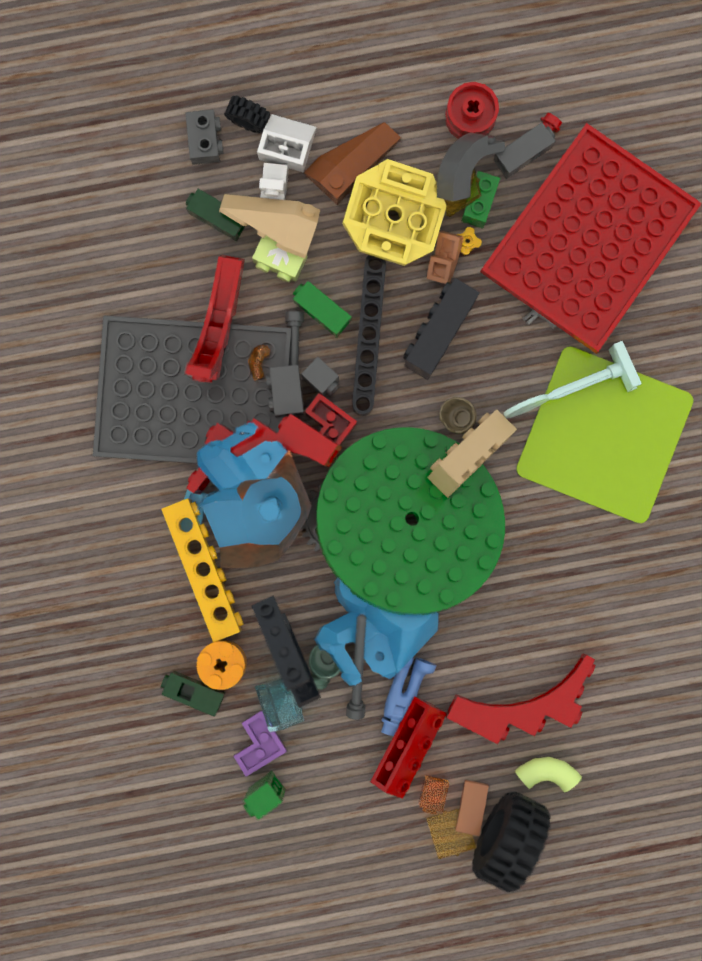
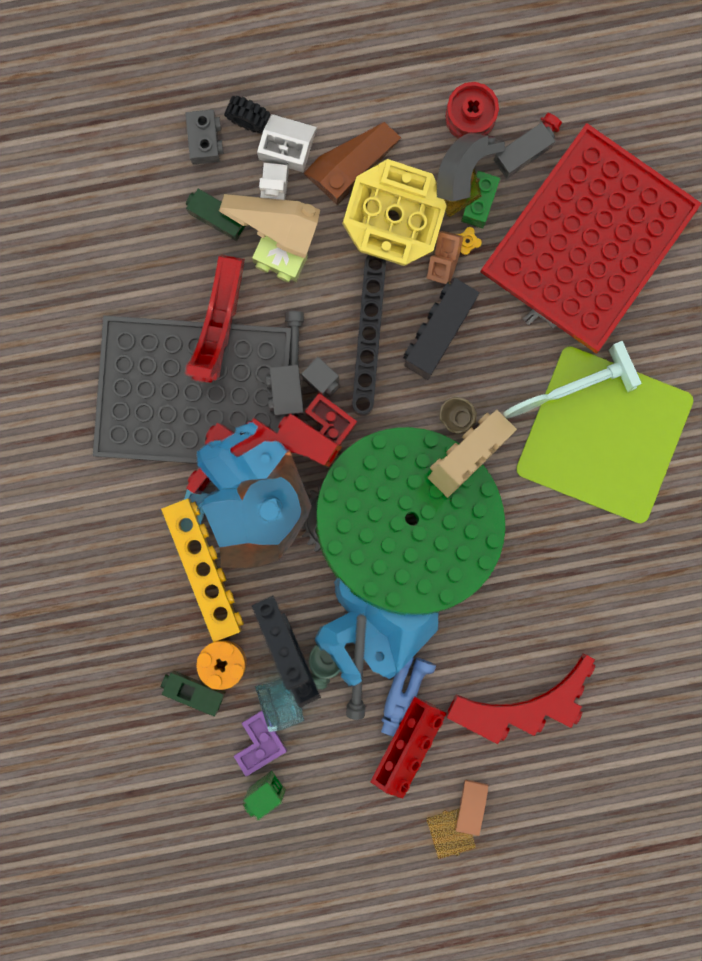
(255, 360): clear orange arm -> none
(321, 308): green brick -> none
(433, 794): clear orange brick -> none
(511, 842): black tyre -> none
(548, 770): yellowish green cylinder -> none

